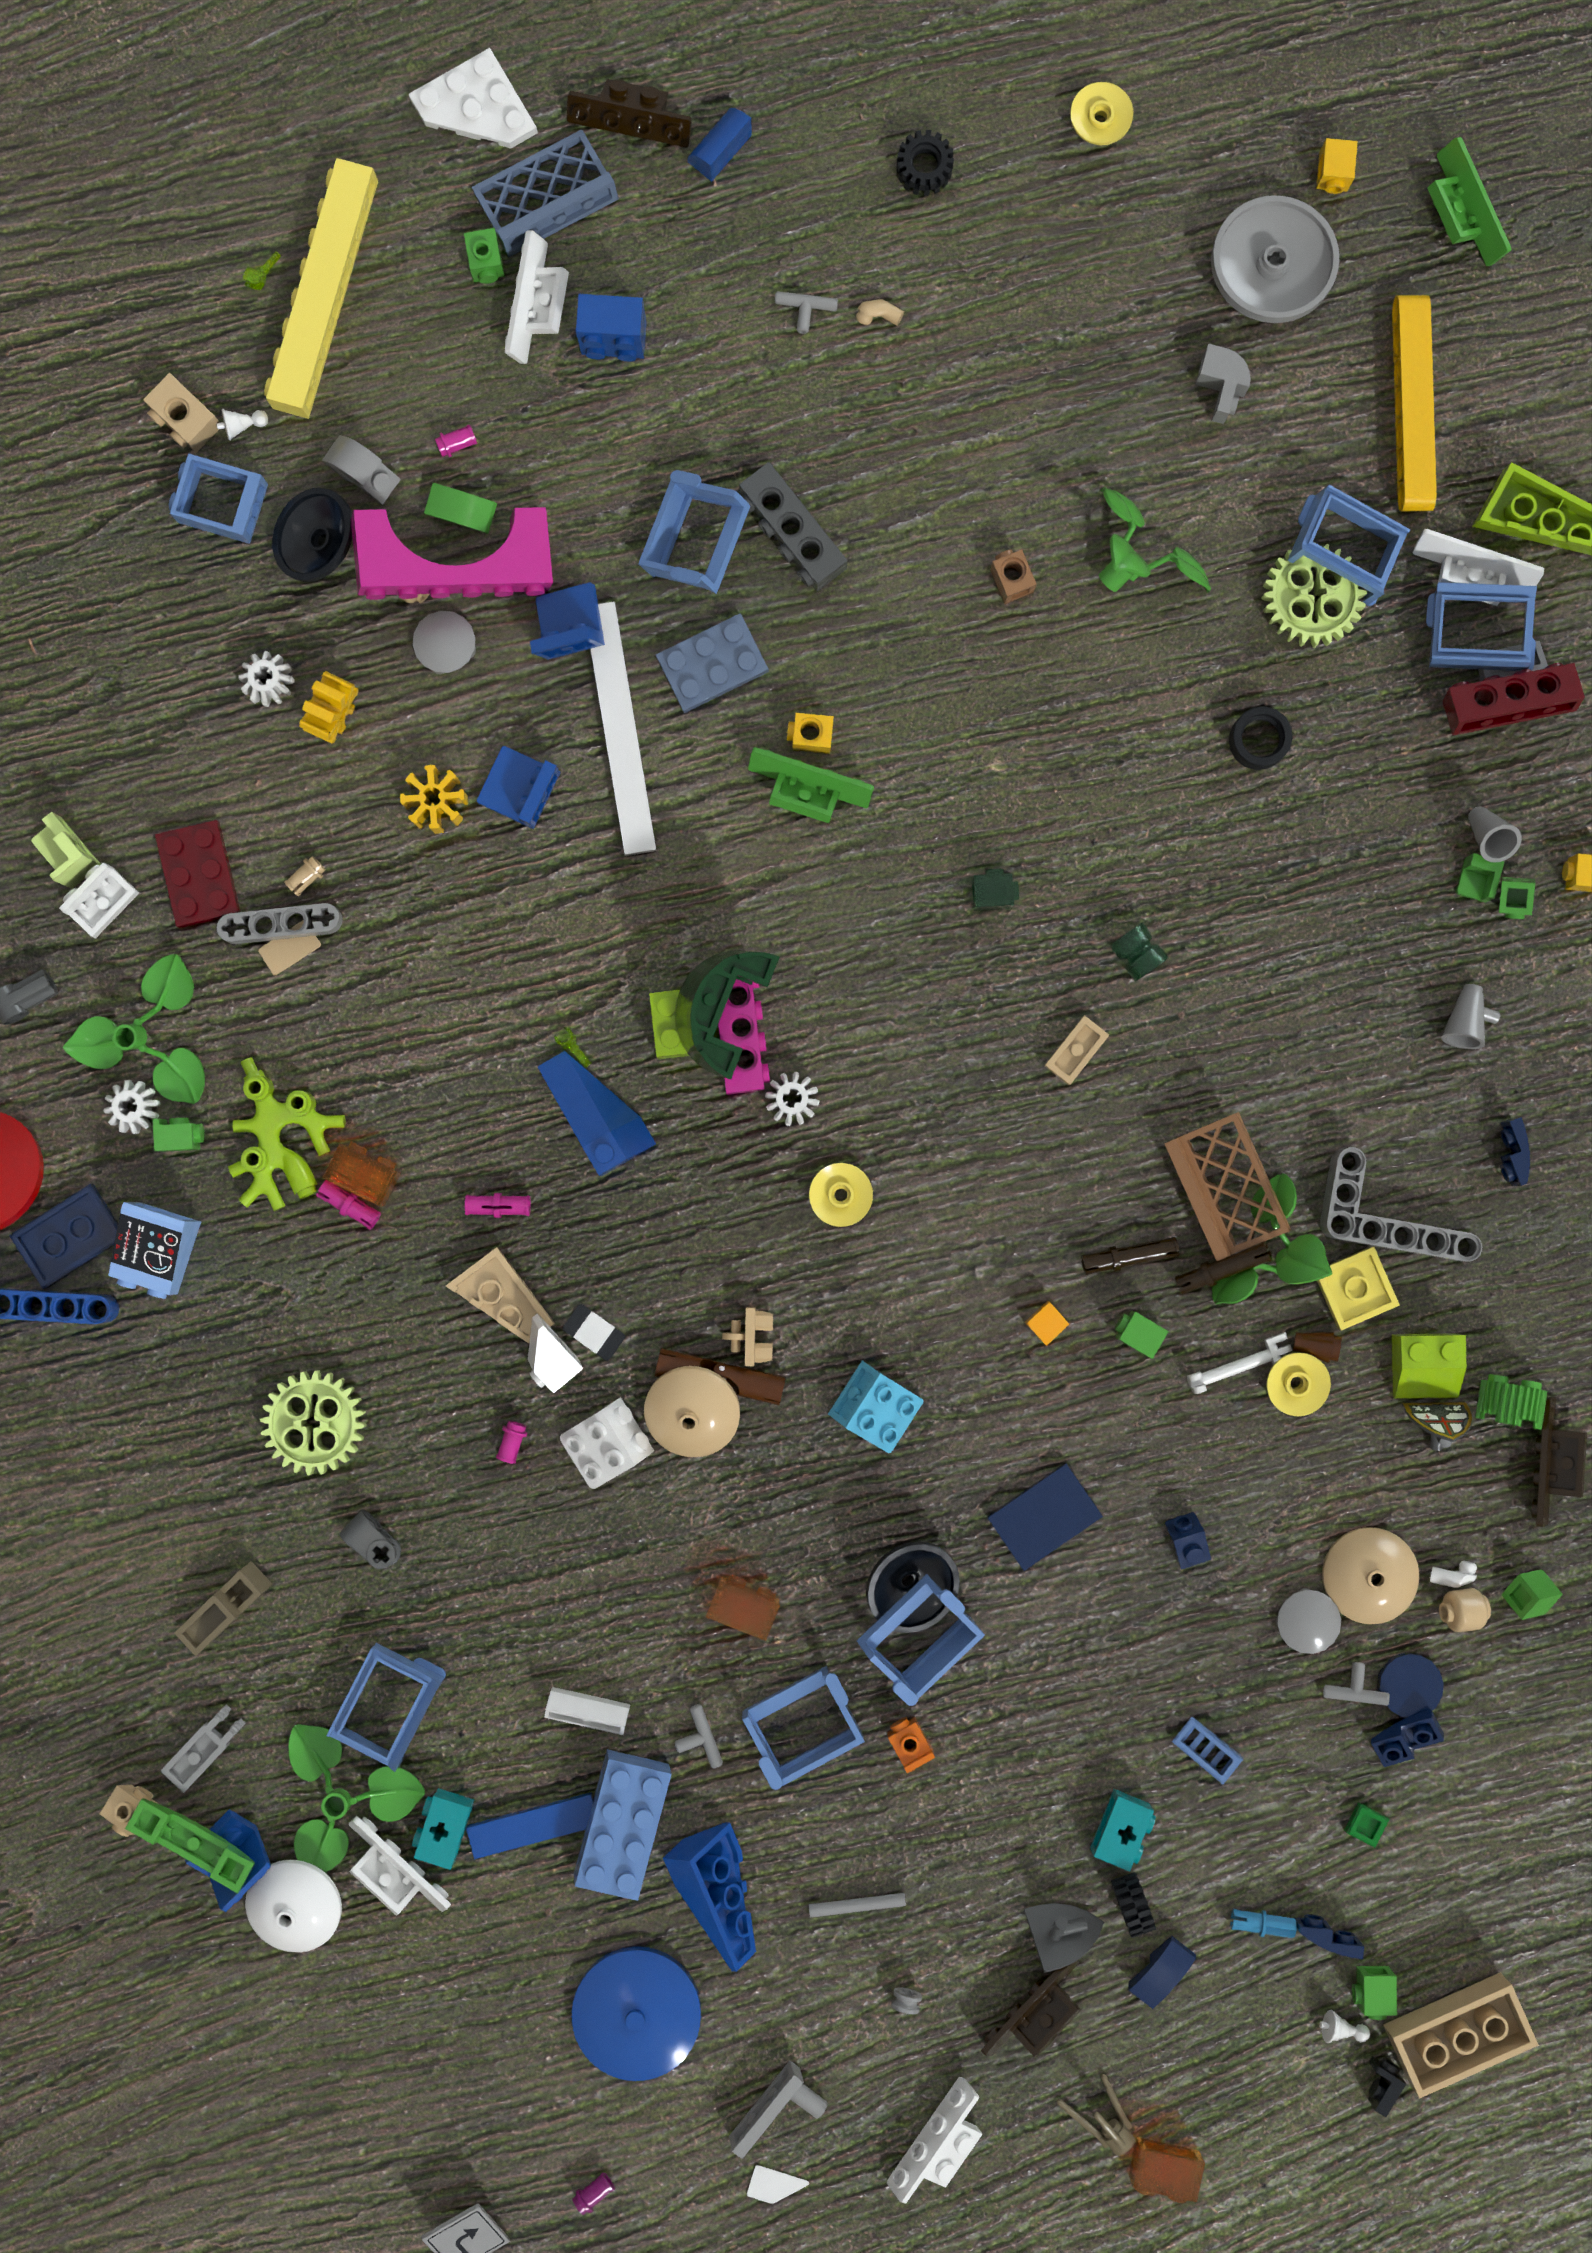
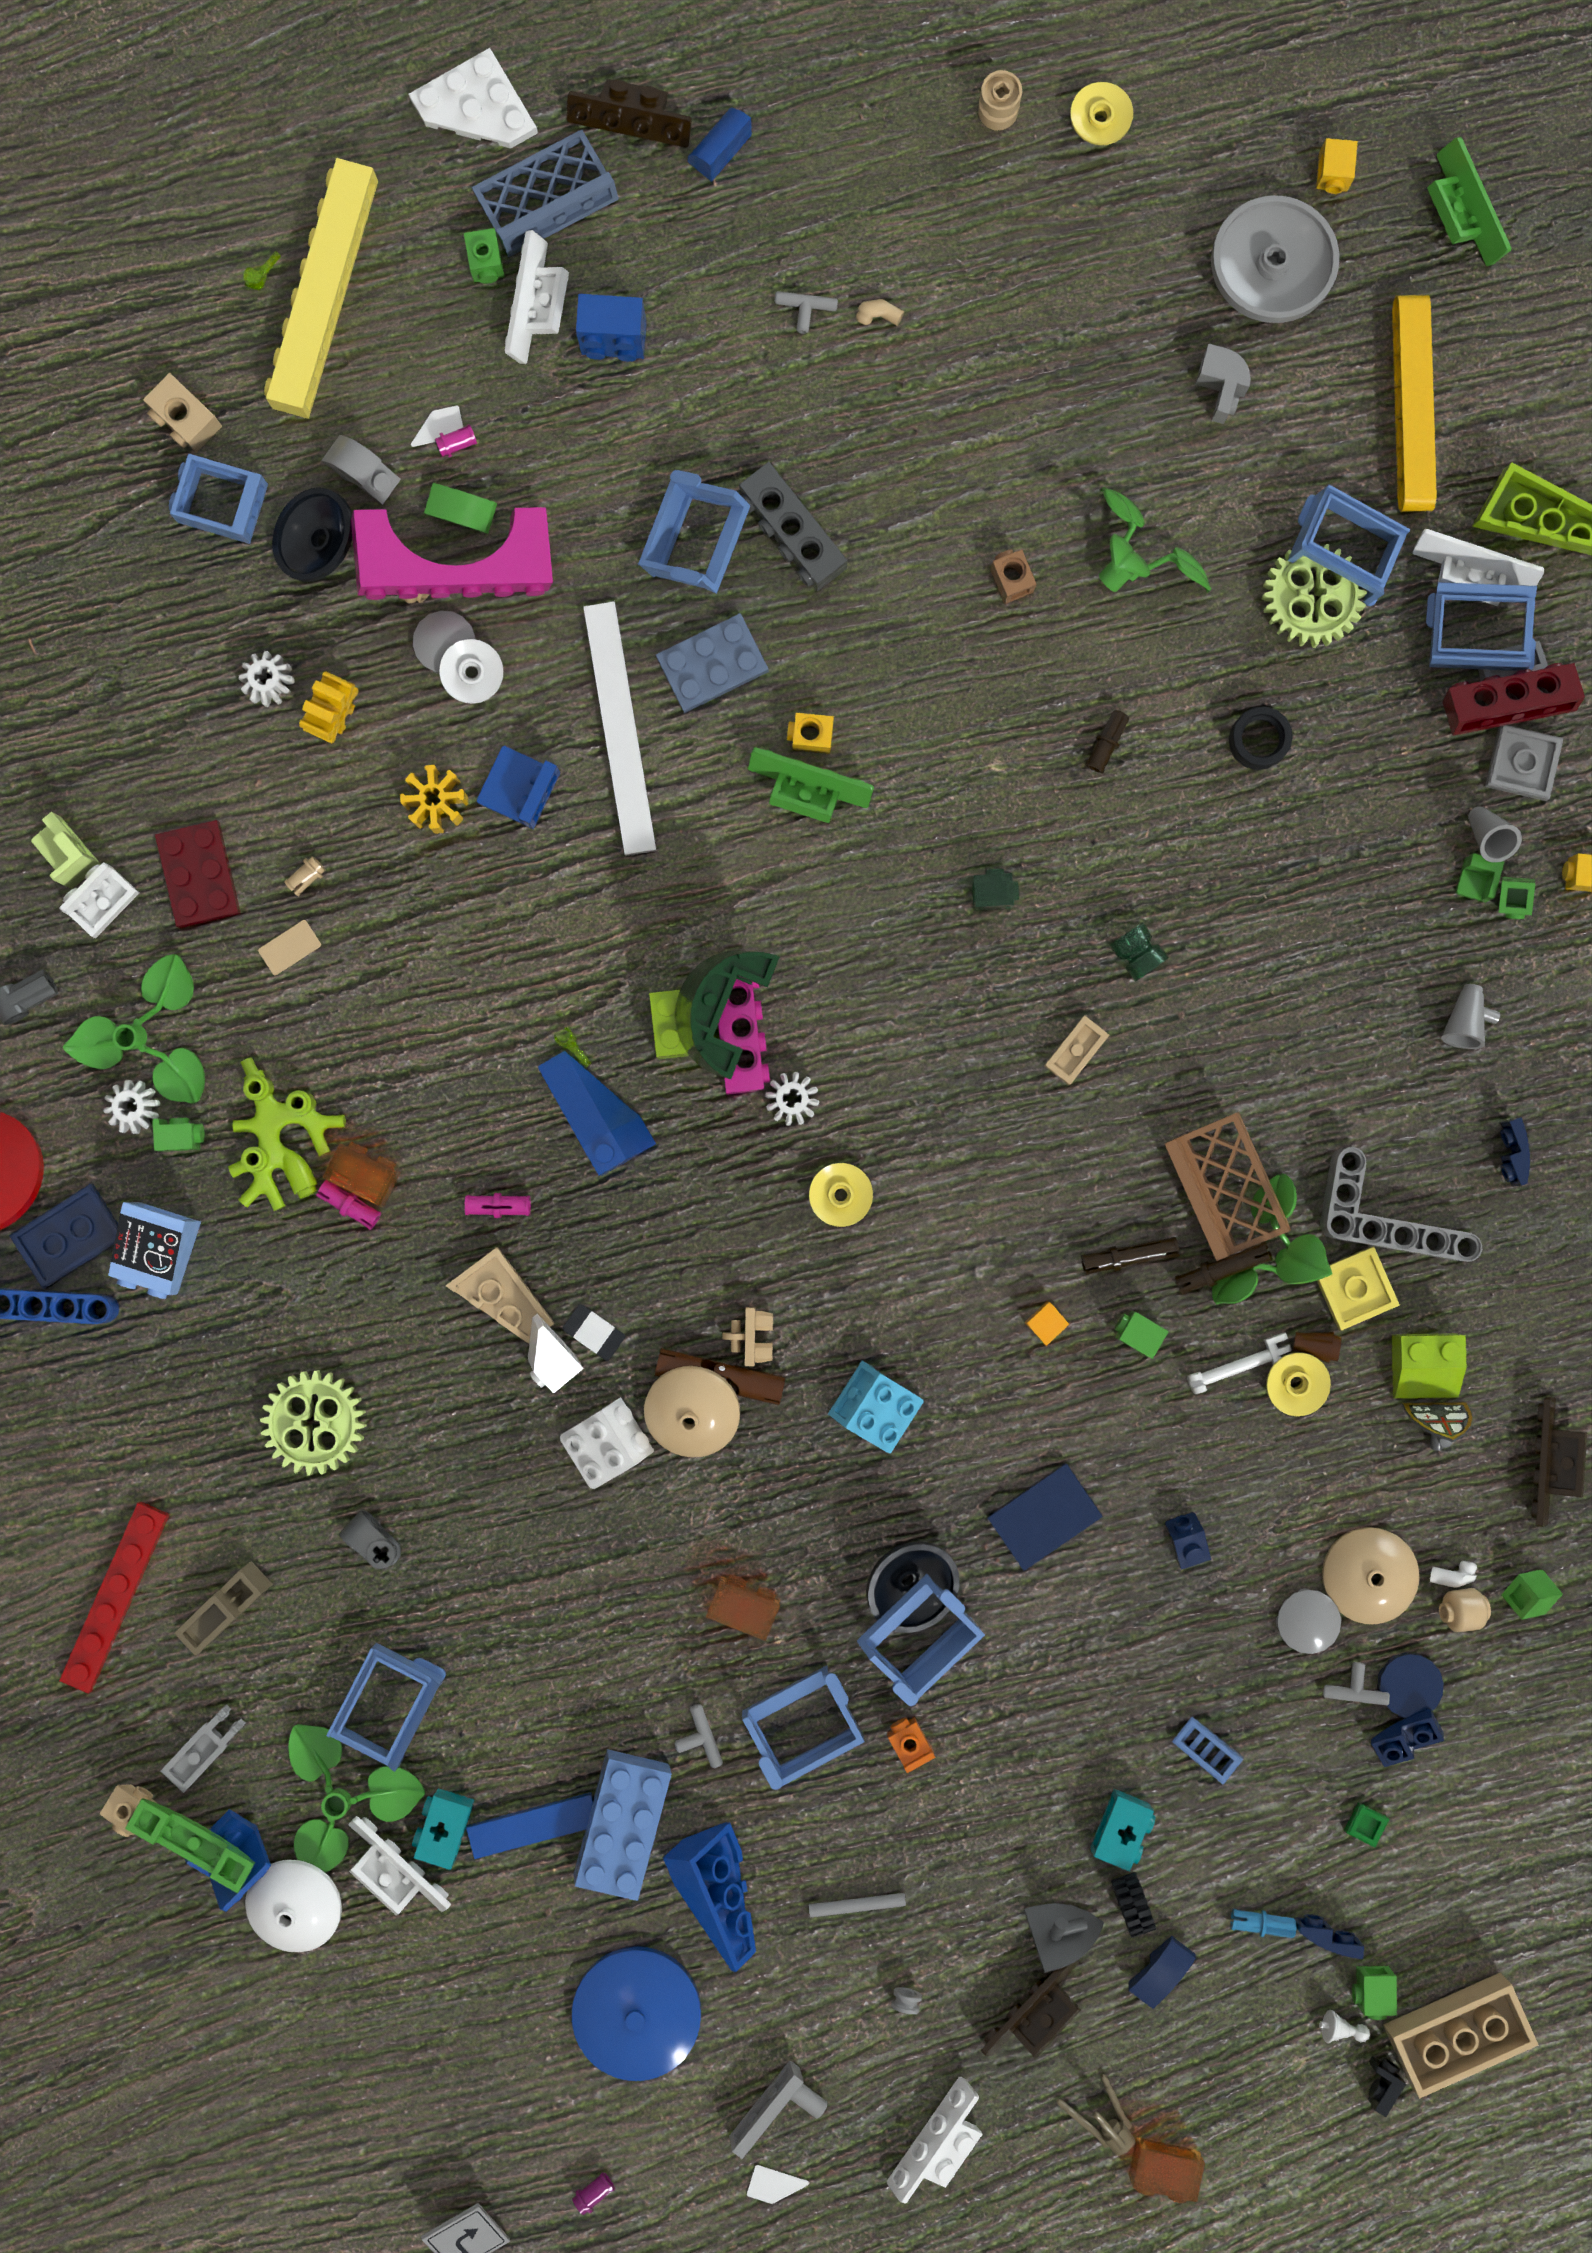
(114, 1597): none -> red plate
(236, 423): white piece -> none
(279, 920): light grey beam -> none
(441, 420): none -> white sticker
(471, 654): none -> white dish
(511, 1441): dark pink pin -> none
(568, 622): blue bracket -> none
(587, 1710): white piece -> none
(929, 145): black tyre -> none
(999, 100): none -> tan wheel
(1107, 741): none -> dark brown axle
(1511, 1402): bright green brick -> none
(1524, 762): none -> light grey tile

